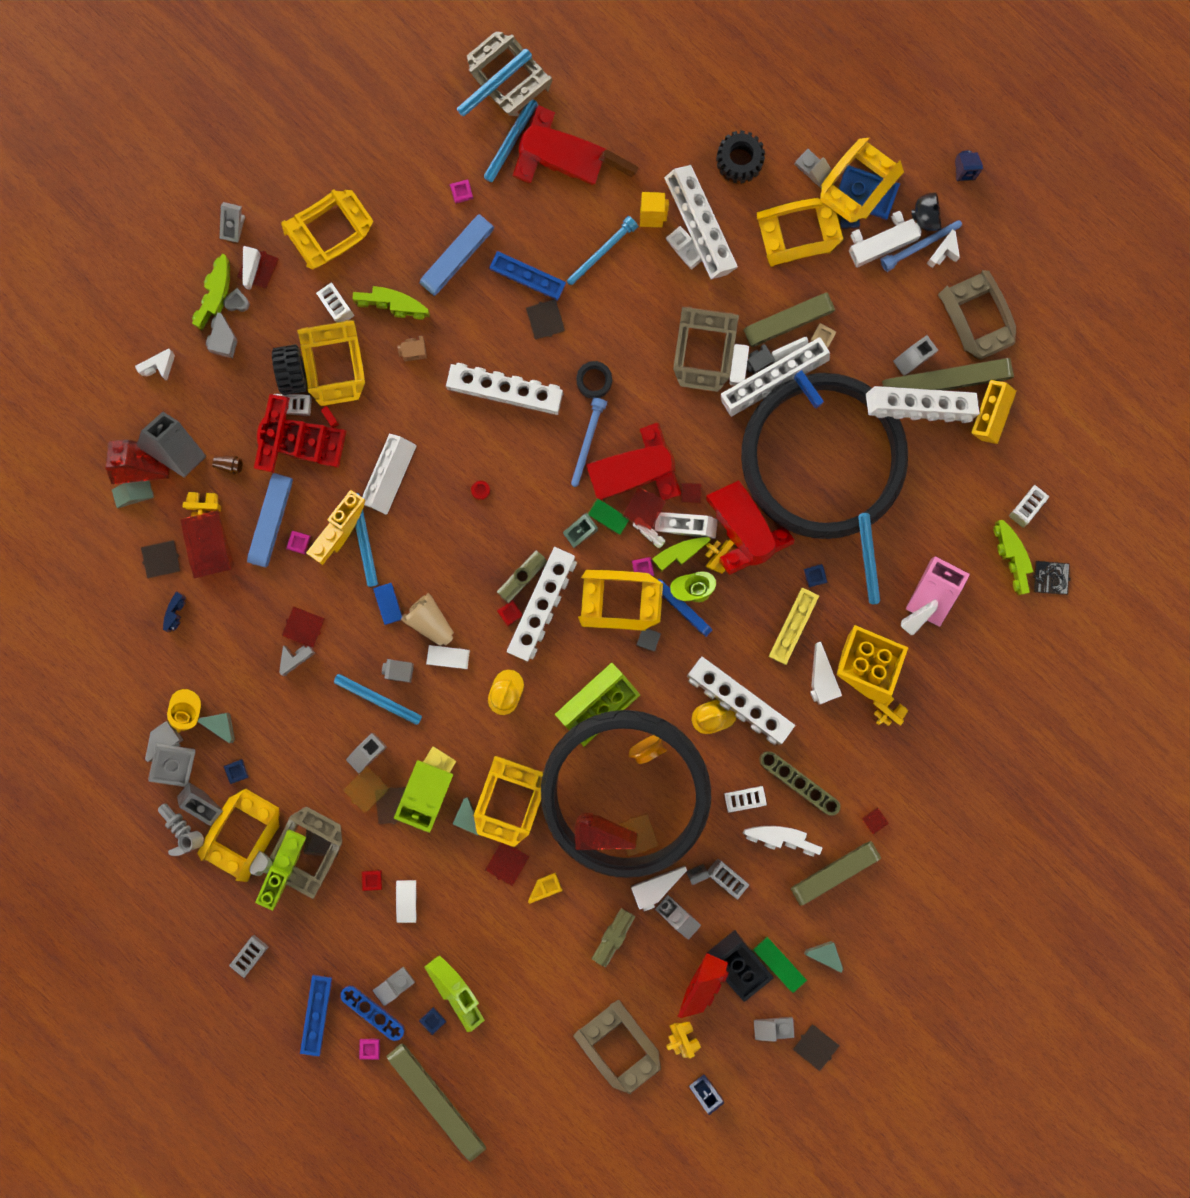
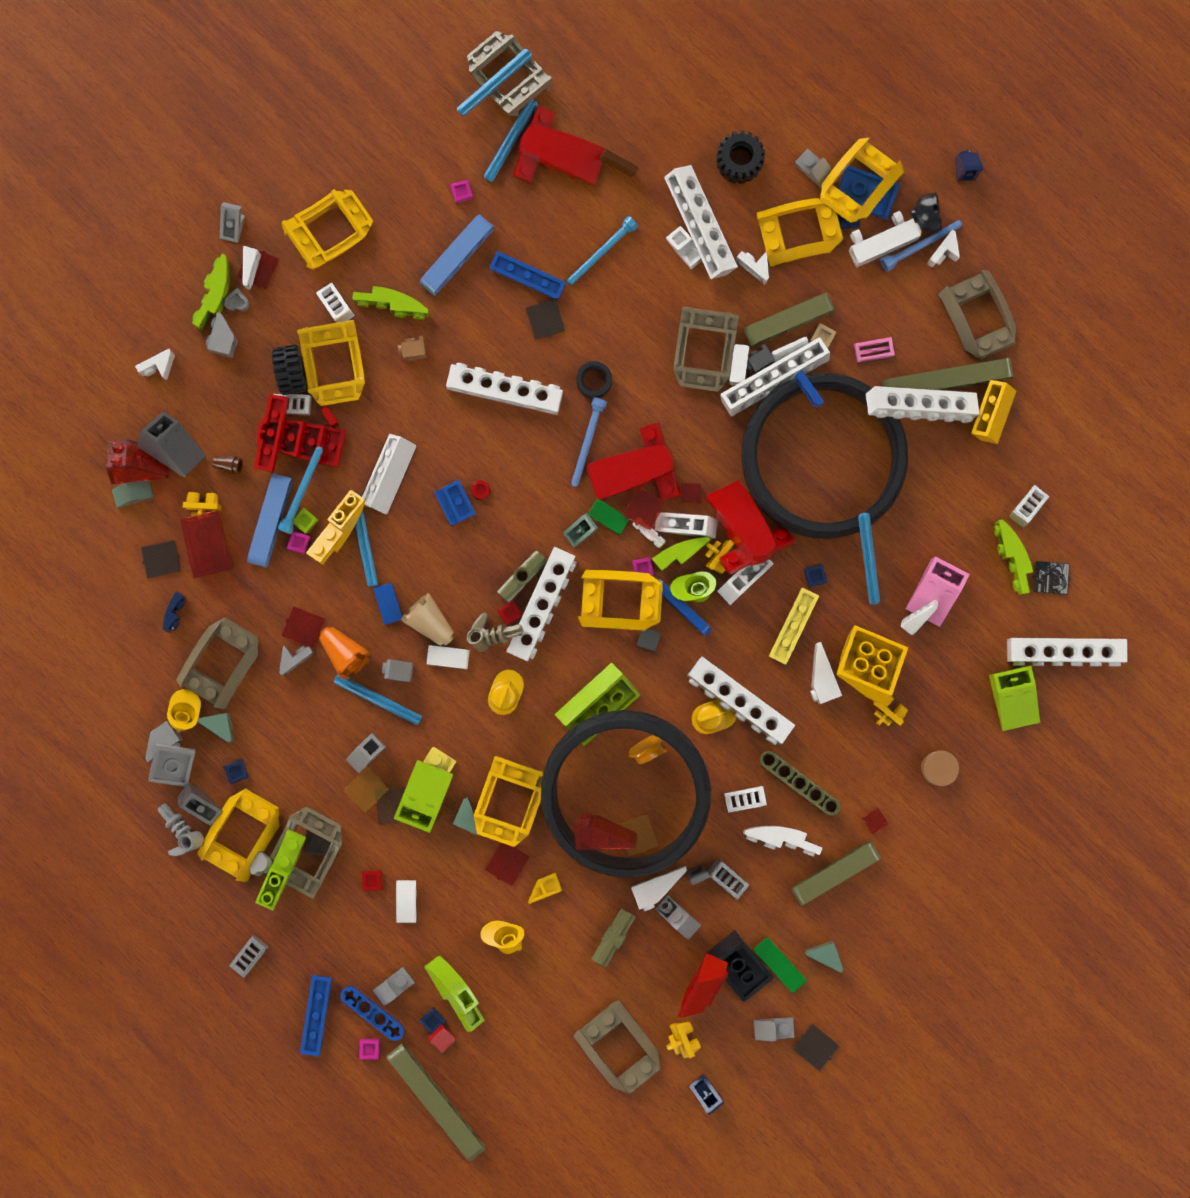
(204, 685): none -> dark tan wedge
(287, 523): none -> dark azure piece
(305, 521): none -> lime tile
(343, 652): none -> orange cone
(441, 1038): none -> red tile
(455, 503): none -> blue plate
(482, 639): none -> dark tan piece
(503, 935): none -> yellow piece
(653, 209): yellow brick -> none
(742, 581): none -> white slope
(758, 270): none -> white slope
(858, 353): none -> bright pink tile
(915, 355): light grey slope -> none
(940, 768): none -> medium nougat head
(1015, 697): none -> lime slope
(1116, 647): none -> white brick

